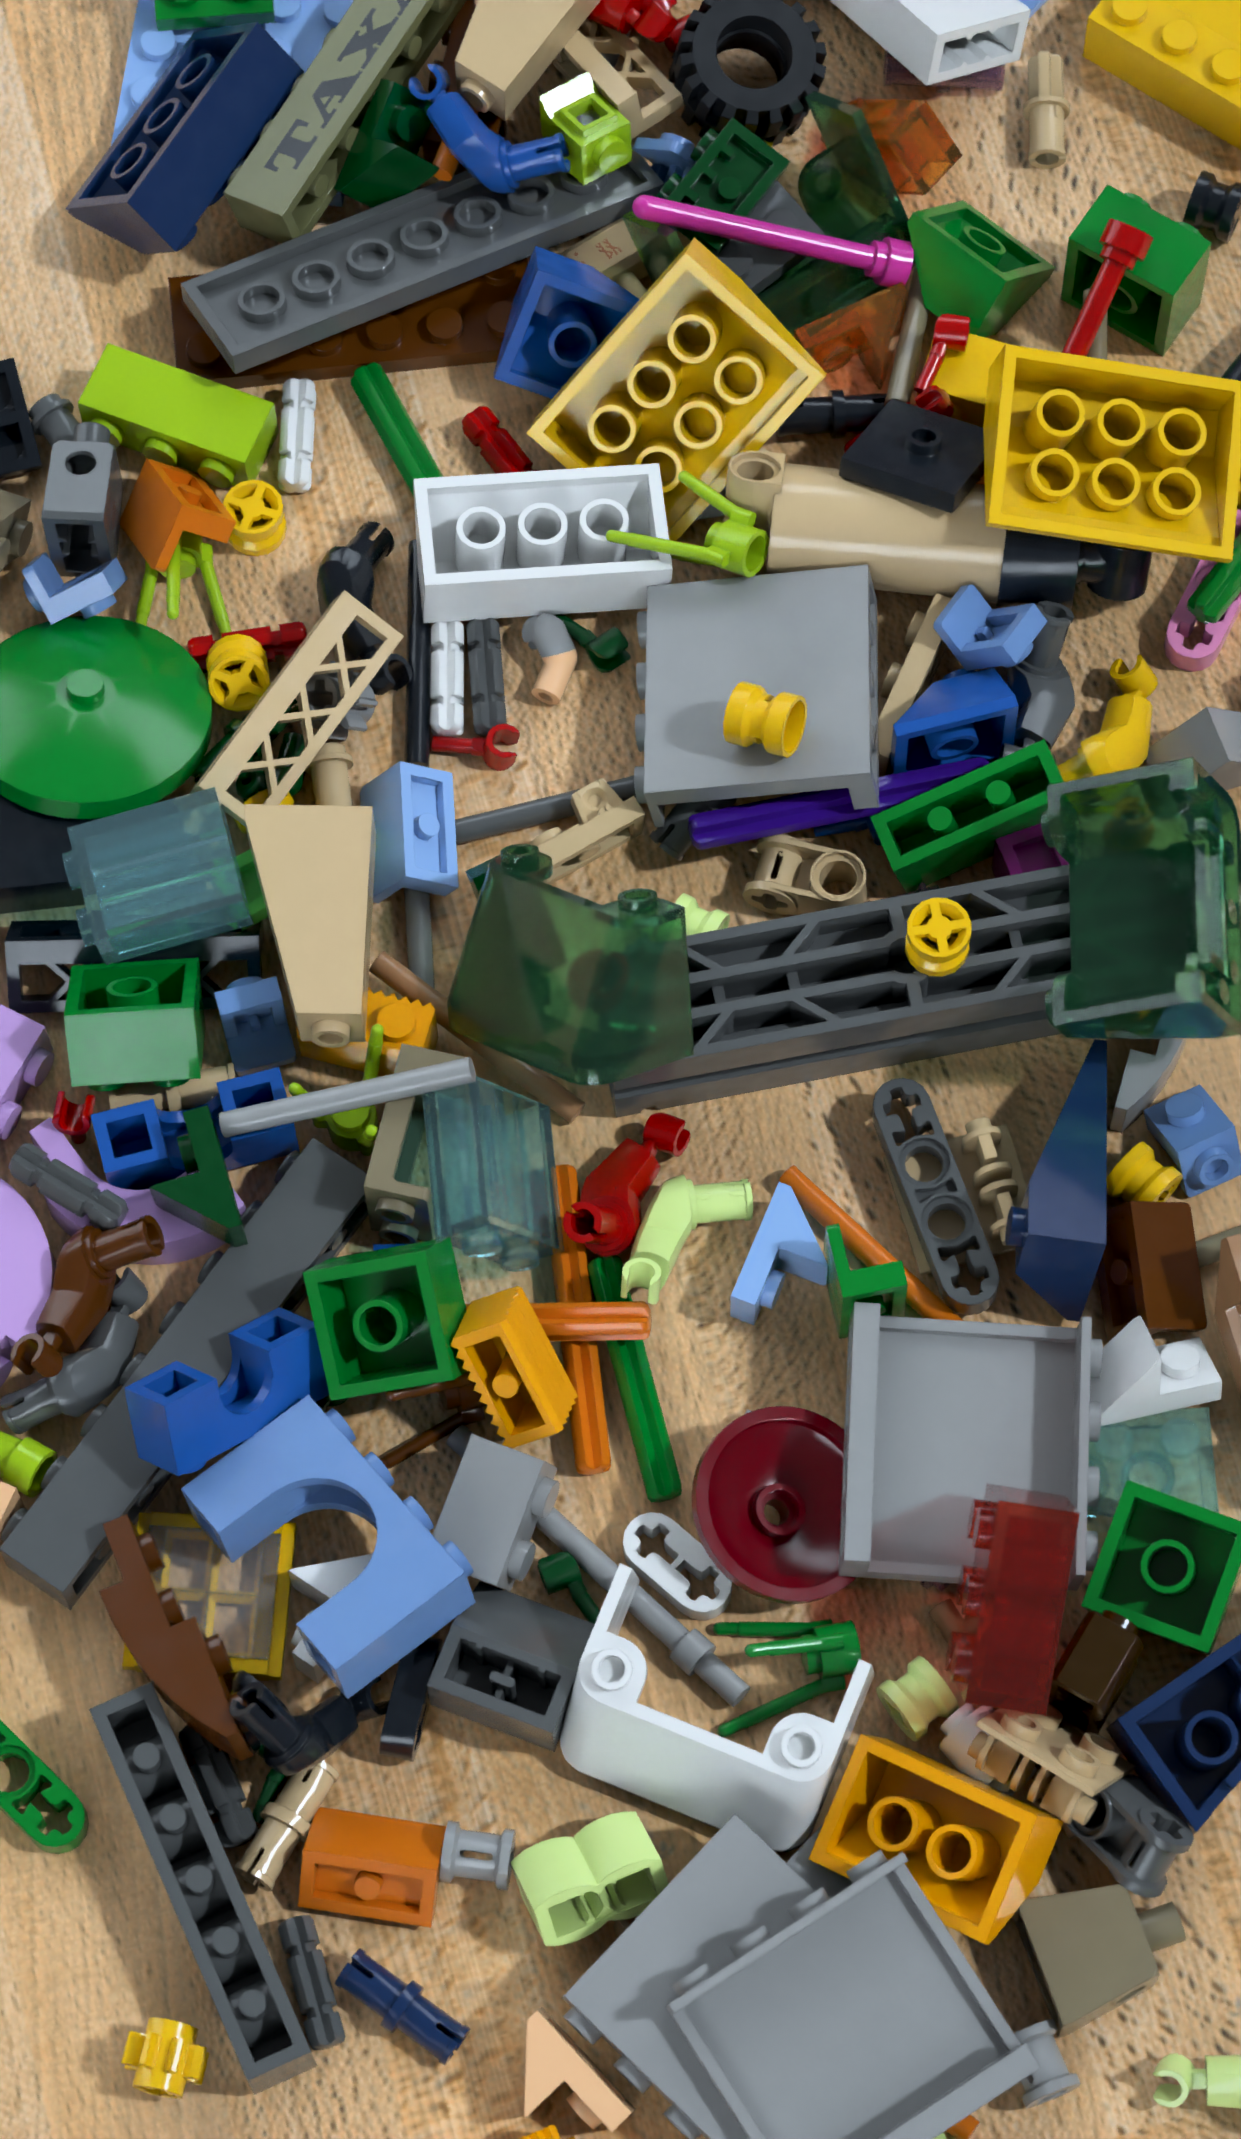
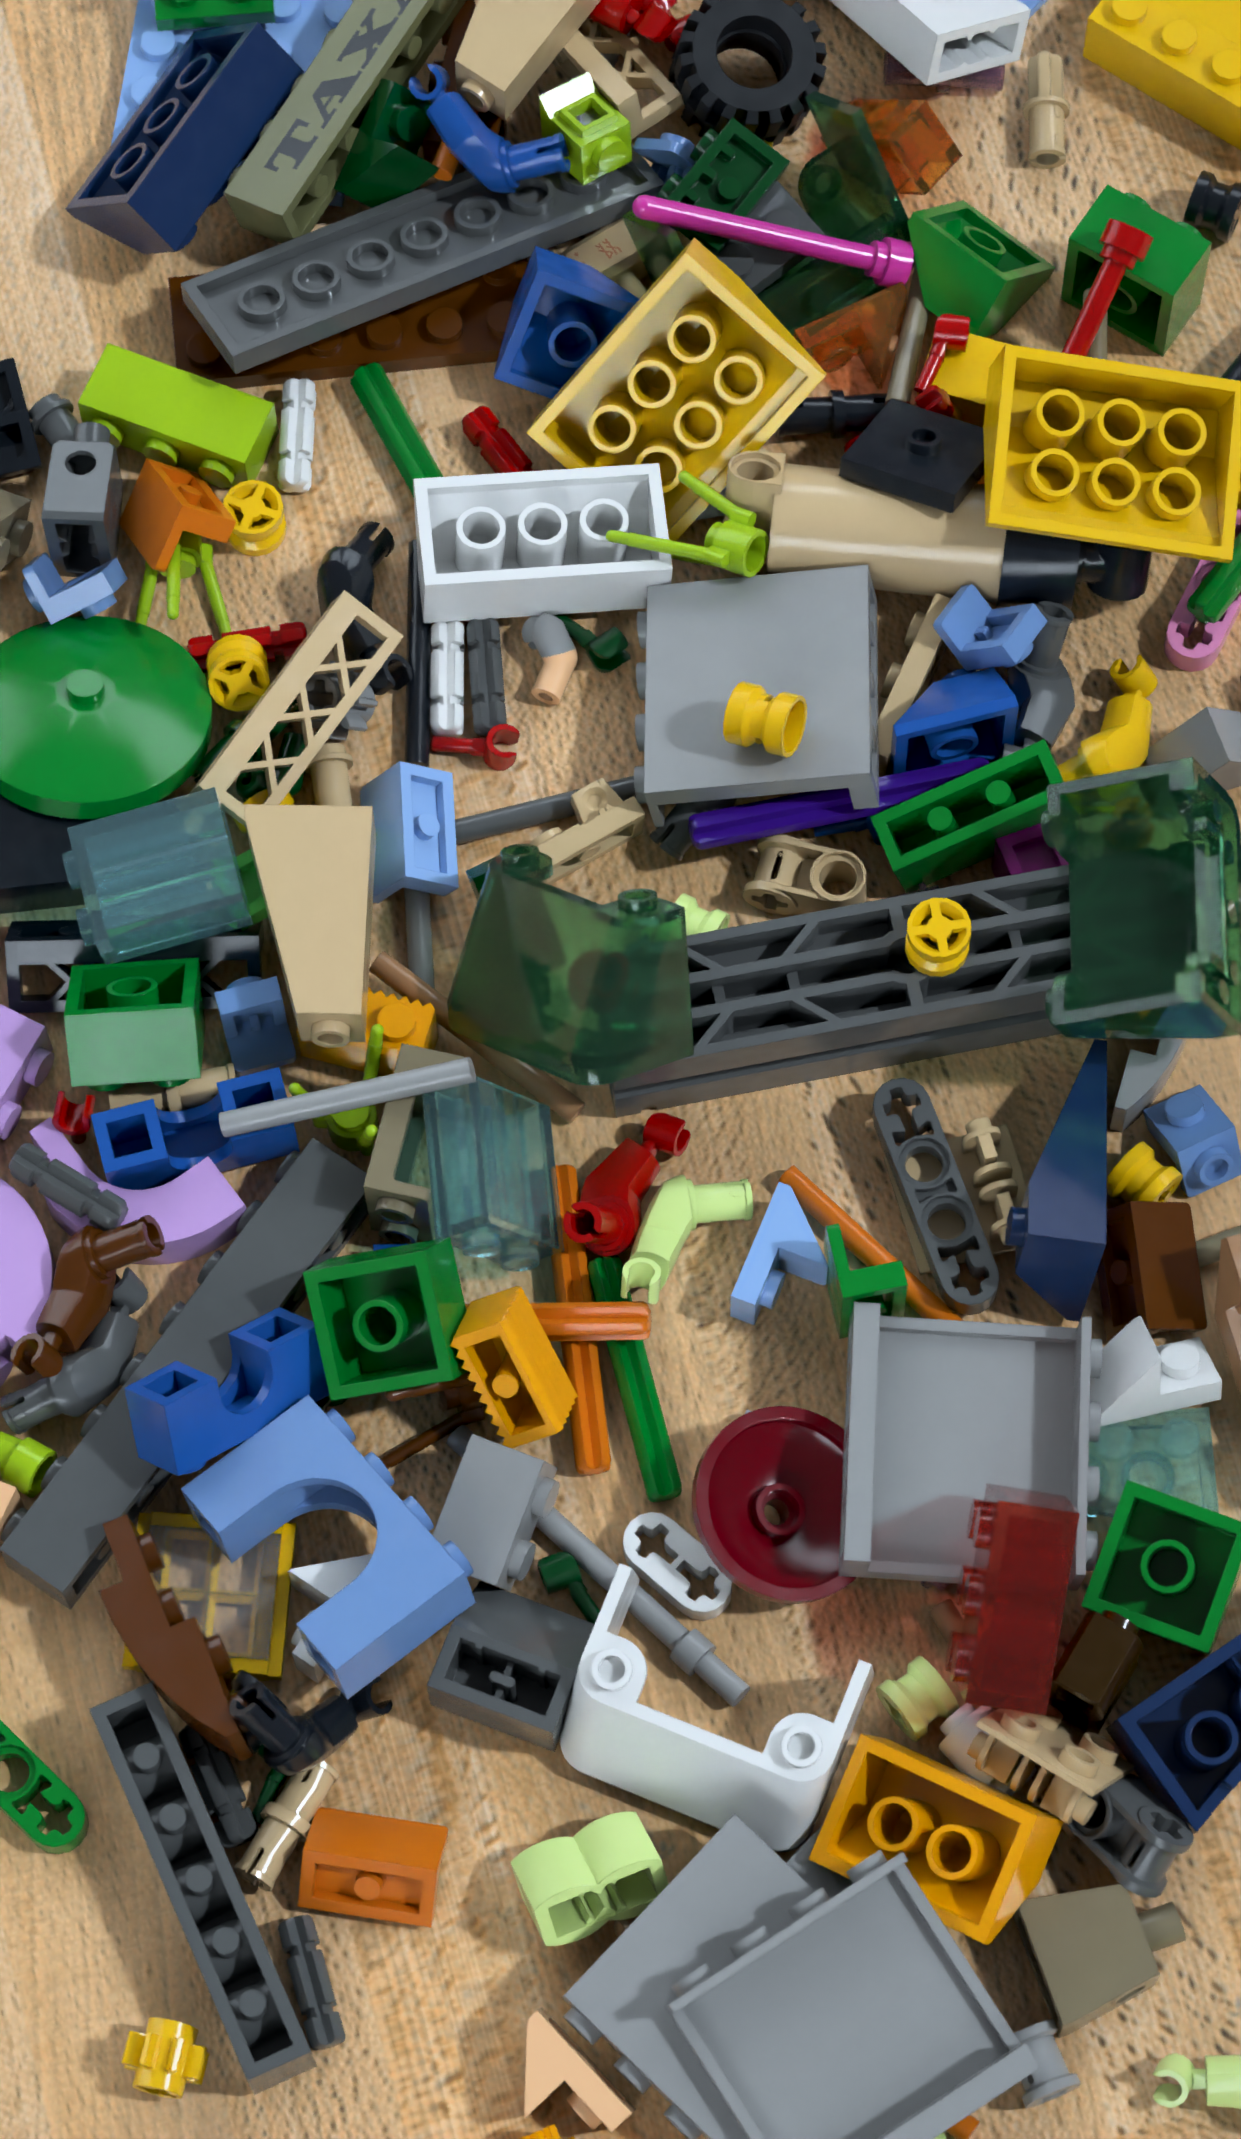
(208, 1195): dark green slope -> none
(402, 2006): dark blue pin -> none
(409, 1702): black beam -> none
(456, 1865): light grey bush -> none
(824, 1648): green plant -> none

